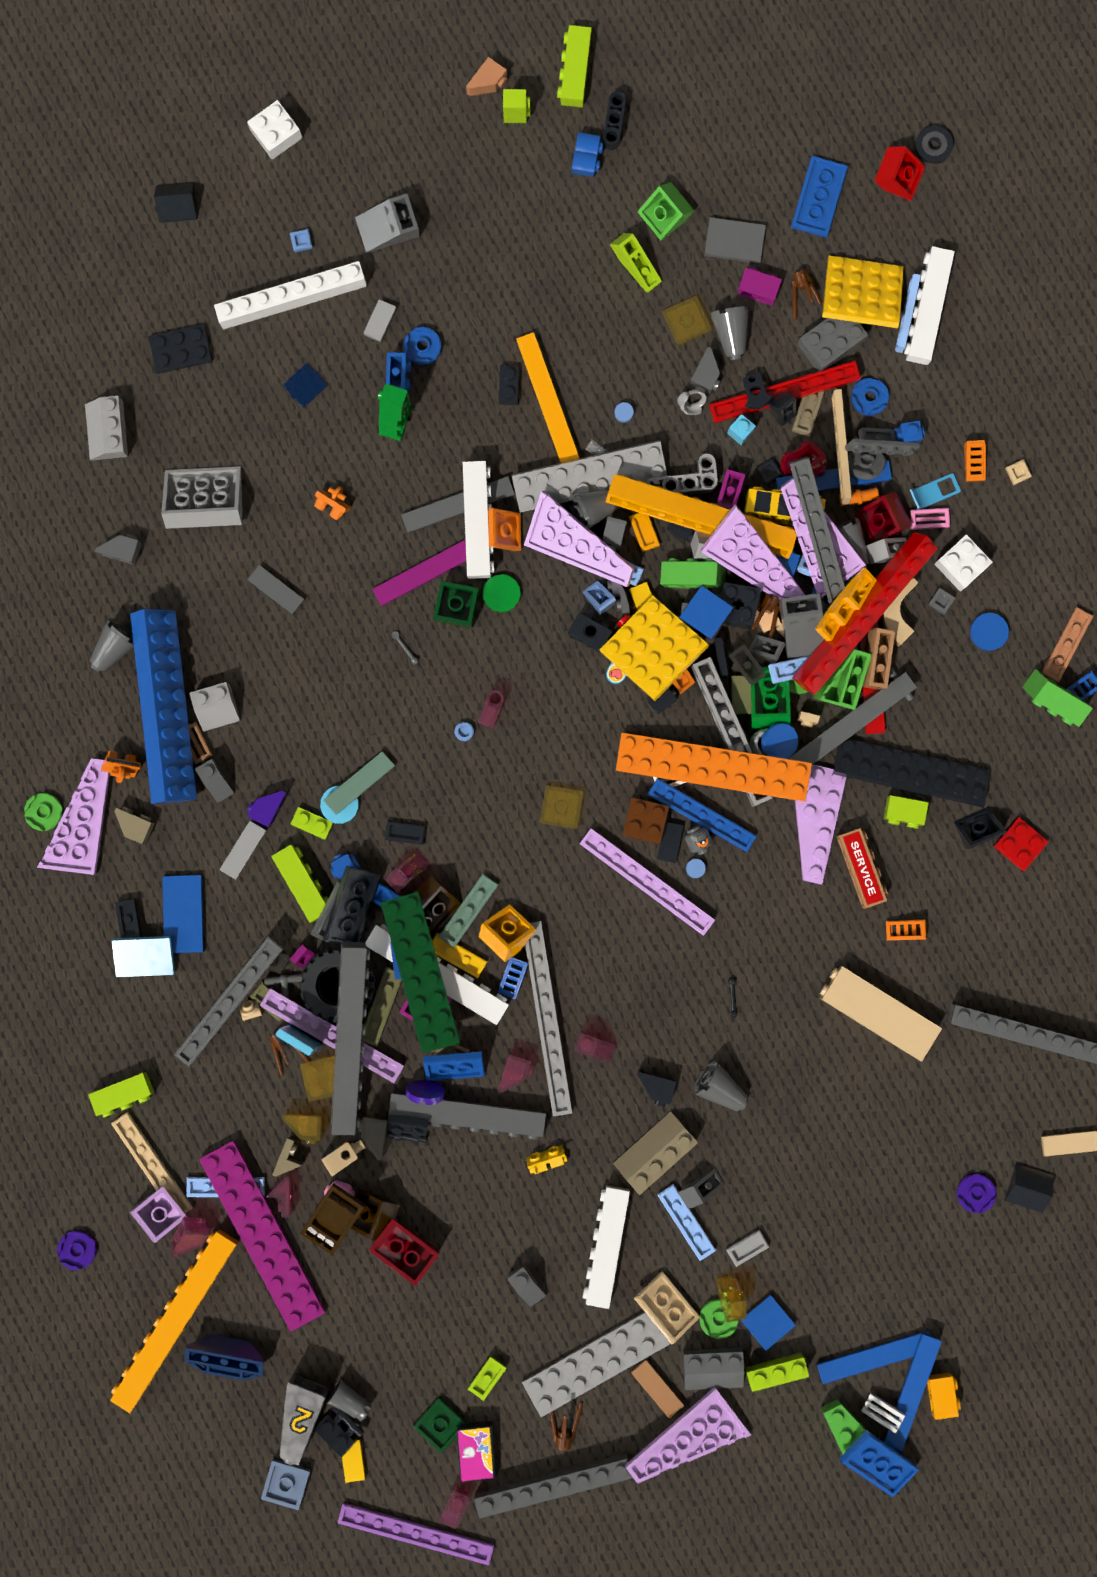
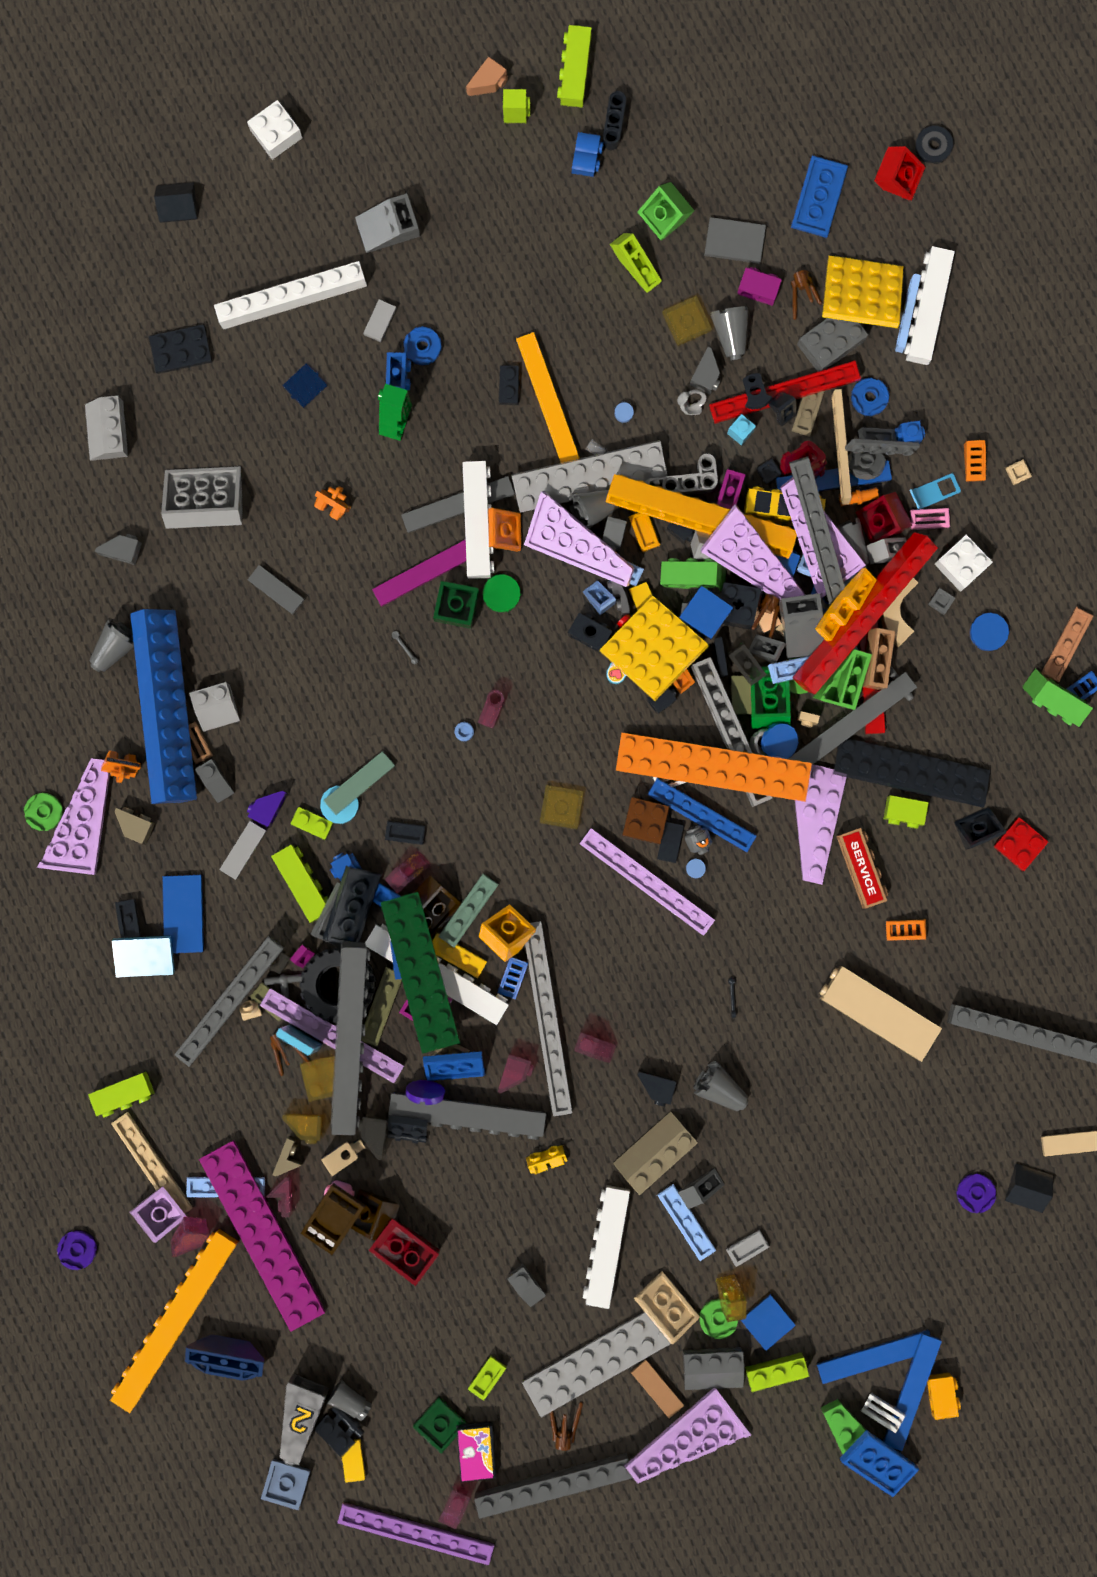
(301, 240): medium blue tile -> none

